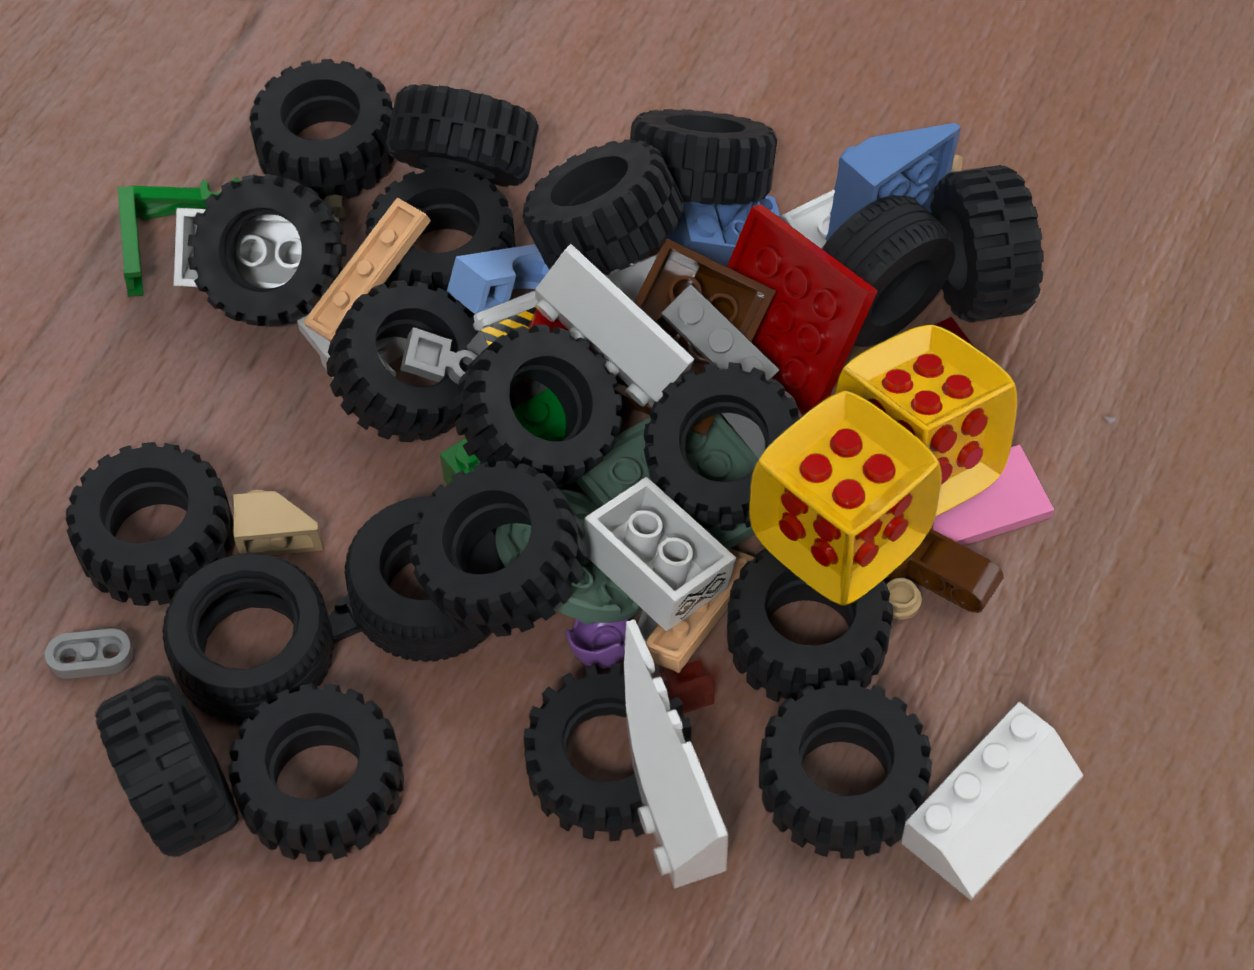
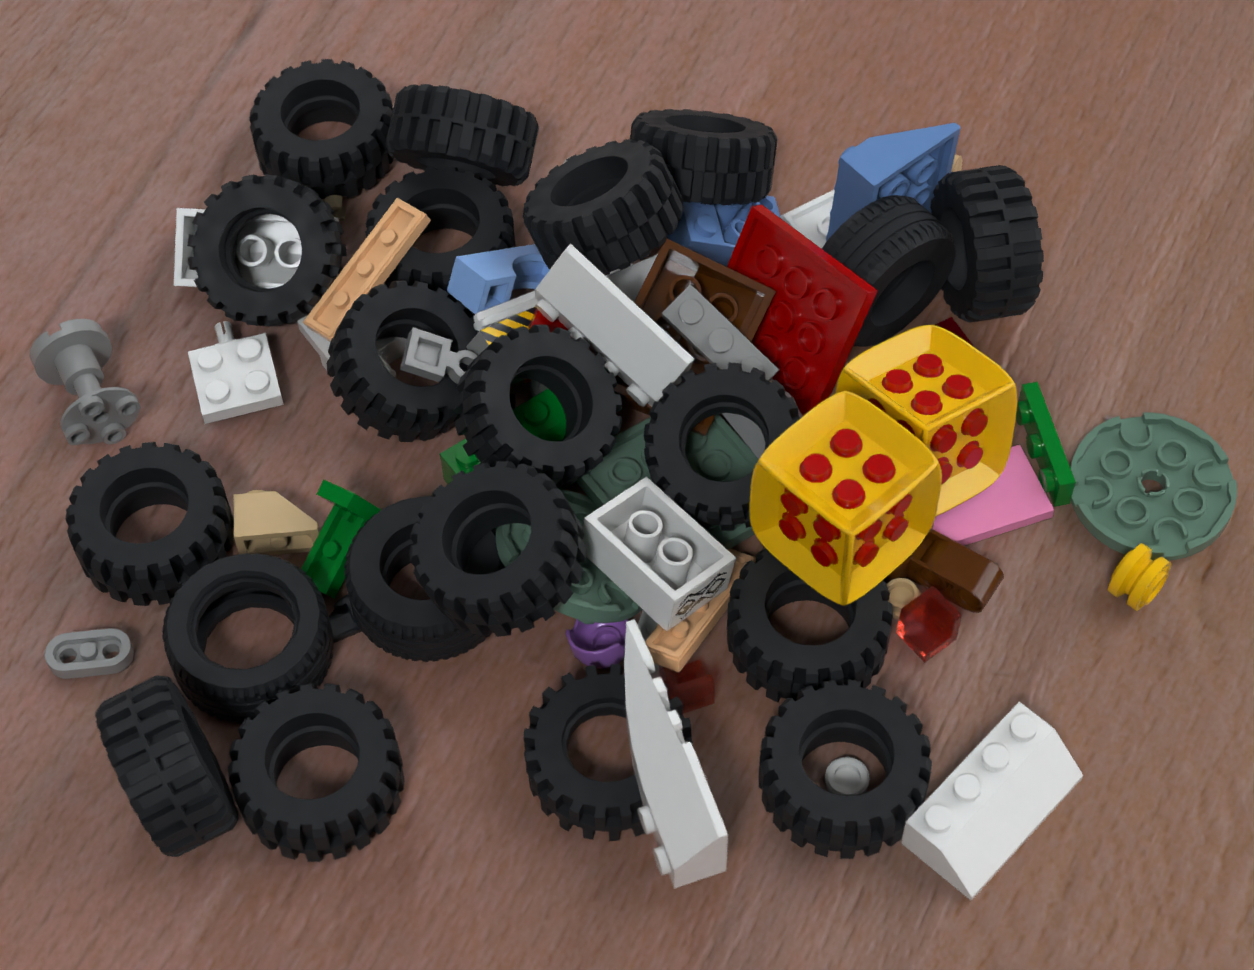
(76, 360): none -> light grey piece
(151, 203): green hinge -> none
(234, 376): none -> white plate
(328, 554): none -> green bracket
(847, 777): none -> white tile
(928, 624): none -> clear red panel
(1045, 445): none -> green plate
(1139, 577): none -> yellow wheel
(1162, 448): none -> sand green plate

